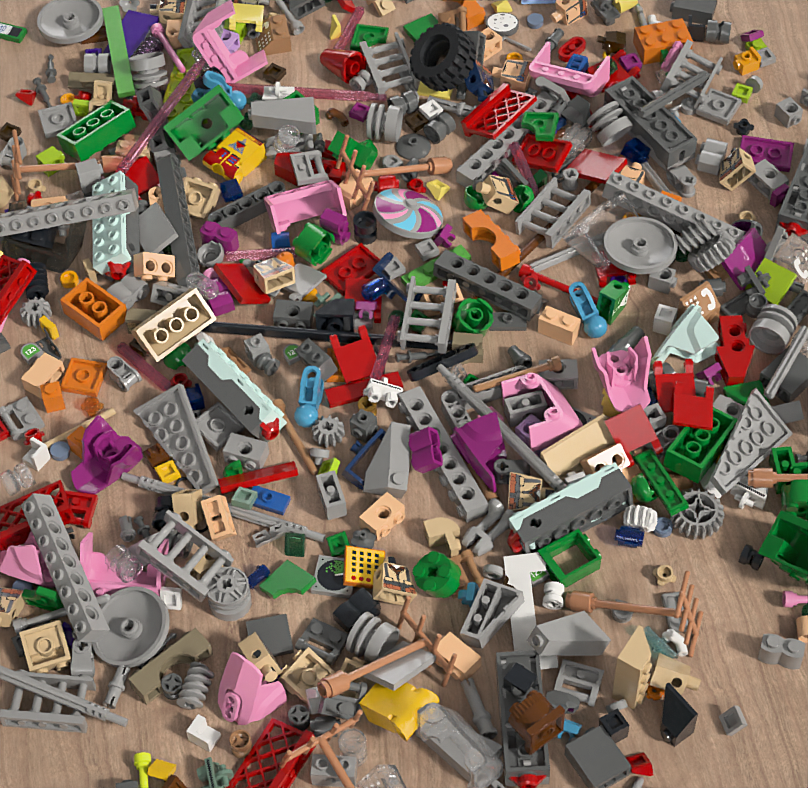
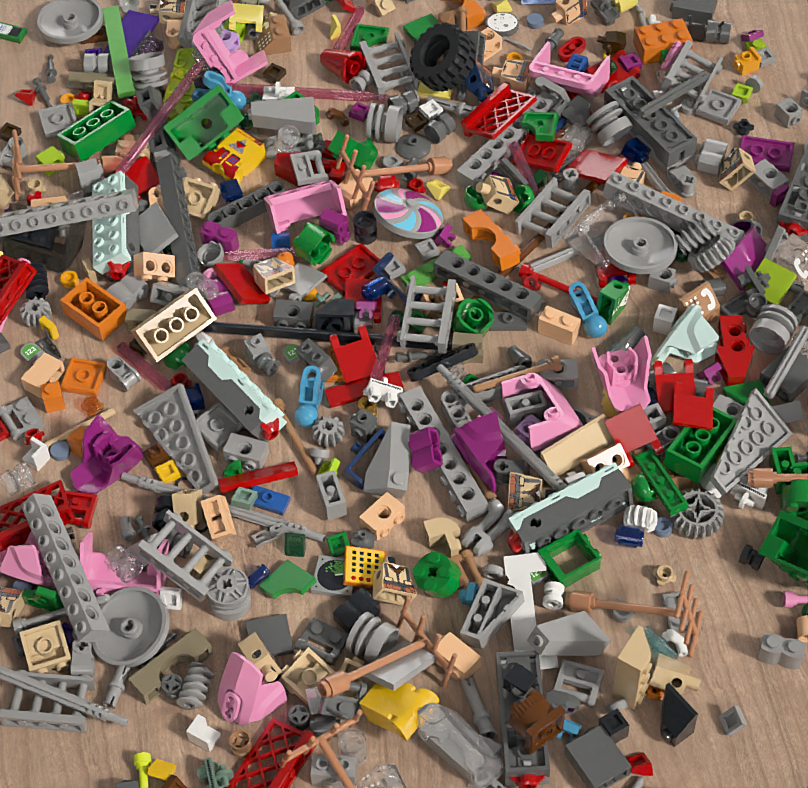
(158, 32): bright pink piece -> none

